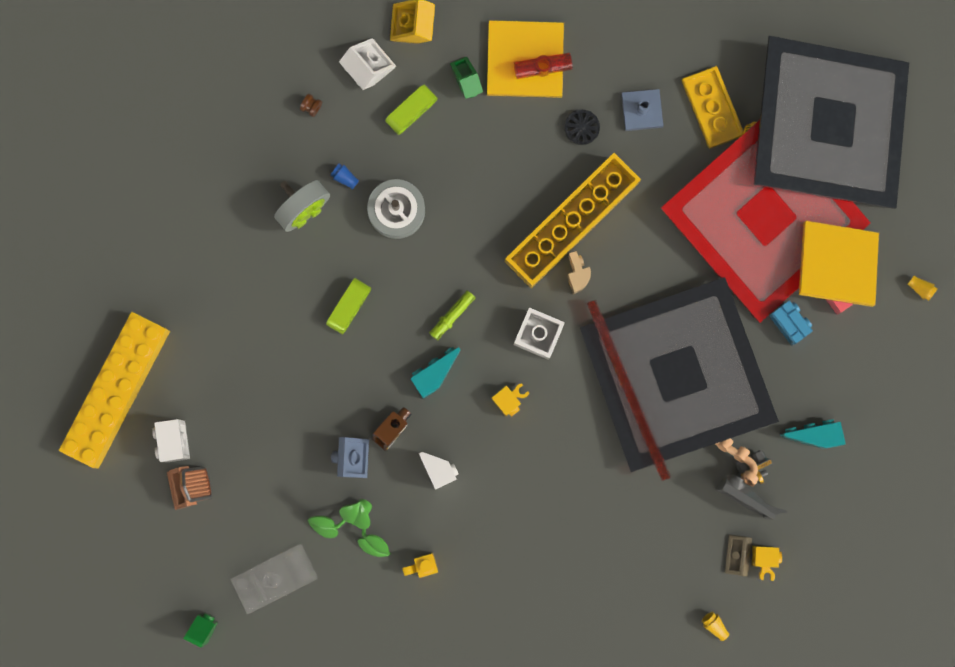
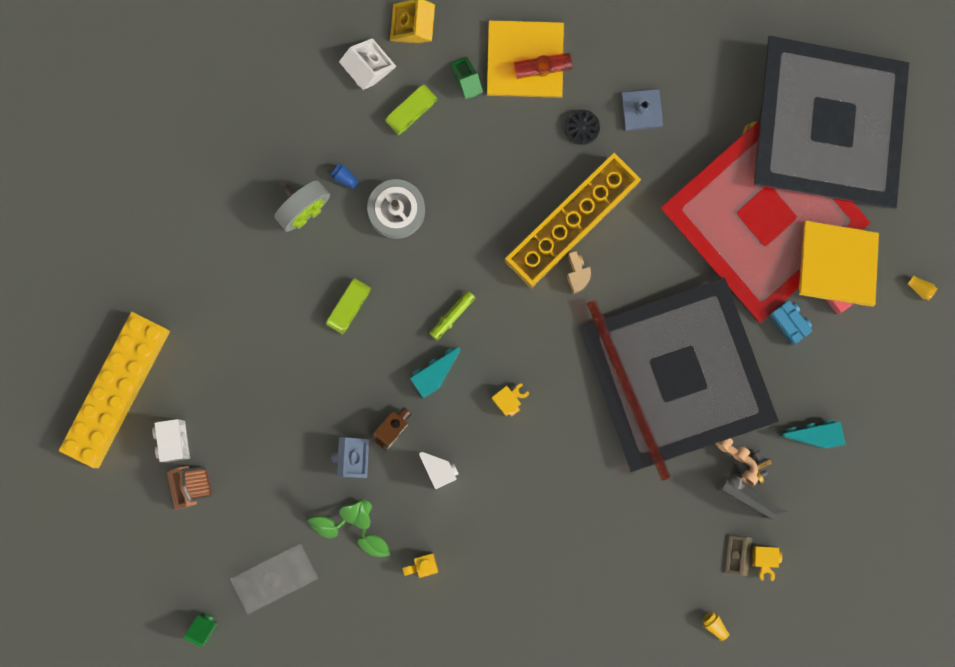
(311, 105): reddish brown wheel -> none
(539, 333): white brick -> none
(712, 107): yellow tile -> none

